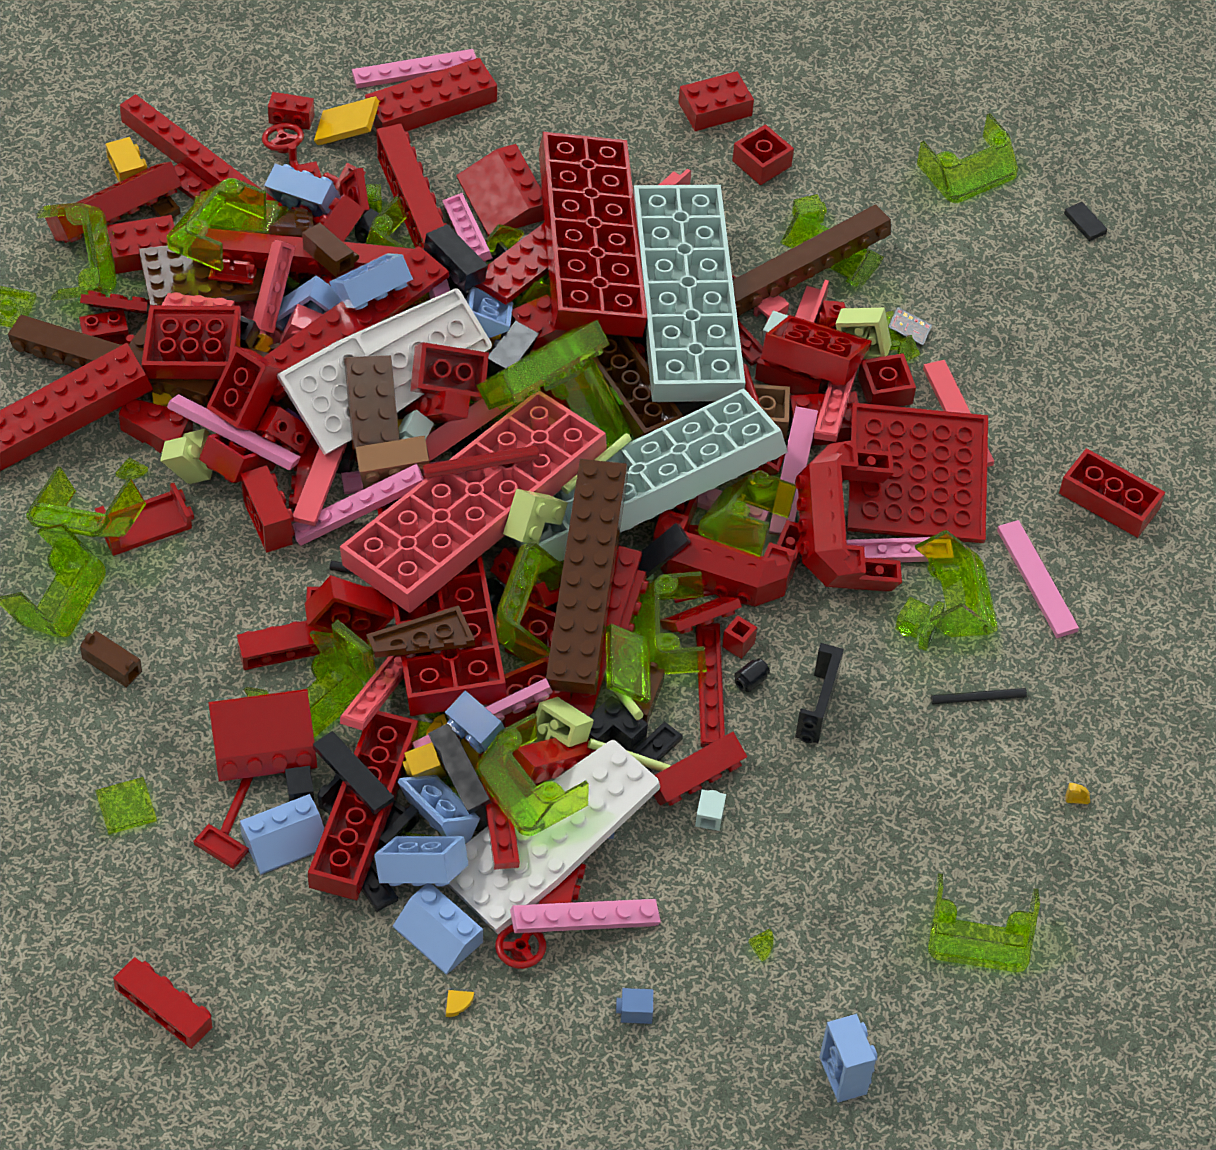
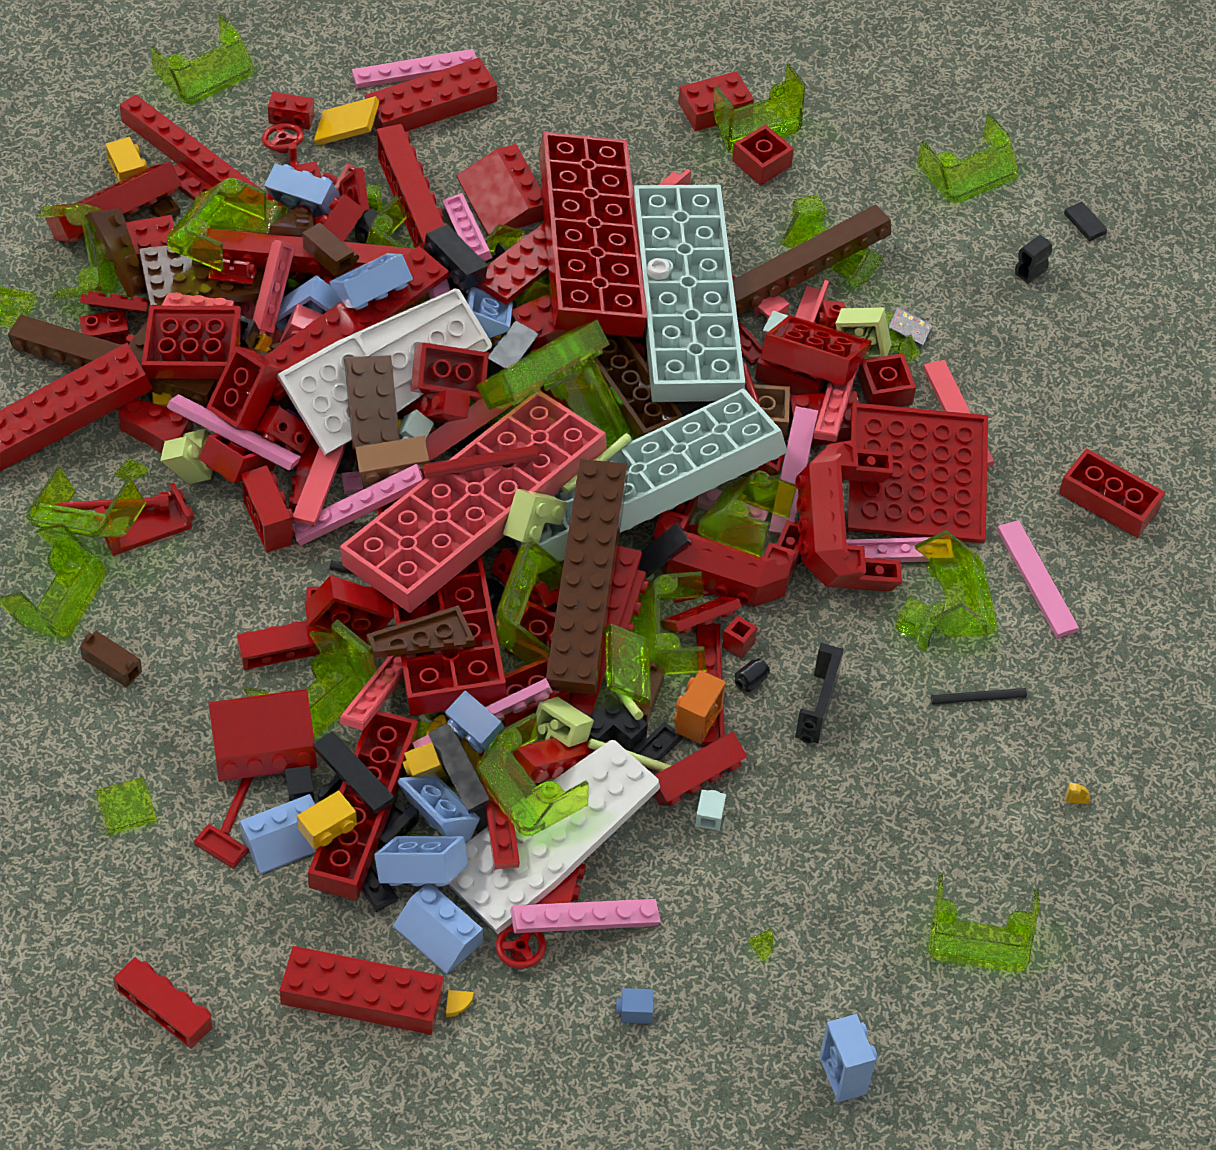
(114, 234): none -> reddish brown wing
(158, 501): none -> red piece
(208, 72): none -> clear neon green windscreen
(326, 820): none -> yellow brick
(362, 990): none -> red brick
(658, 269): none -> white tile
(699, 706): none -> orange brick
(780, 112): none -> clear neon green windscreen
(1033, 259): none -> black brick

